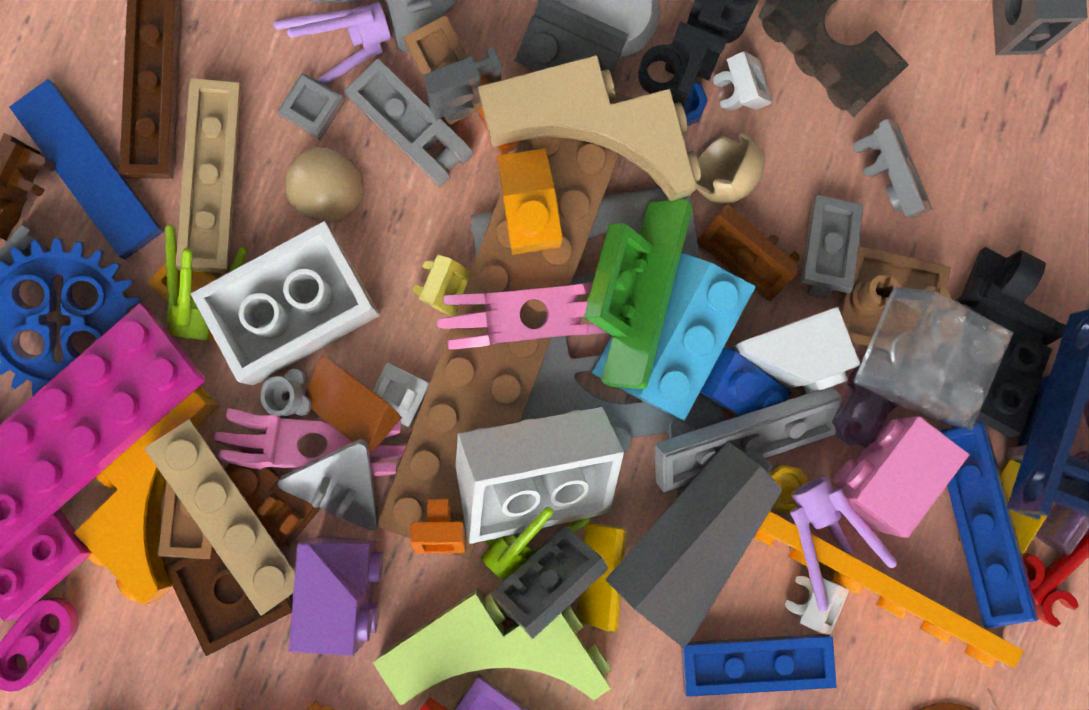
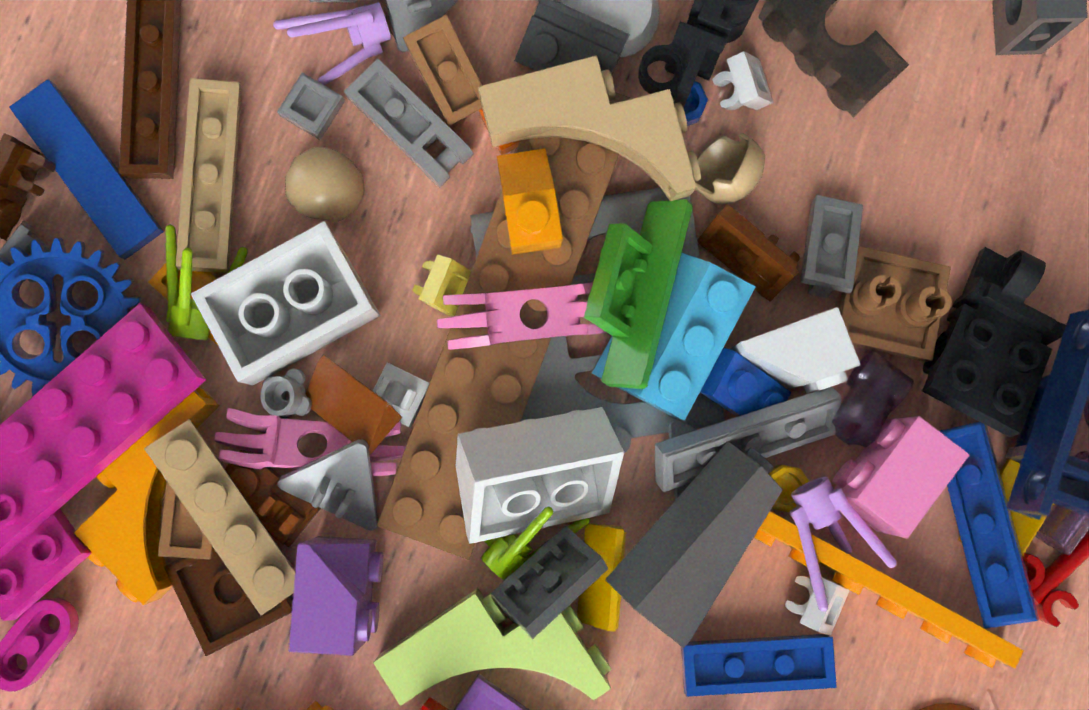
(438, 533): orange tile -> none
(454, 88): dark grey plate -> none
(906, 189): light grey plate -> none
(933, 356): clear brick -> none

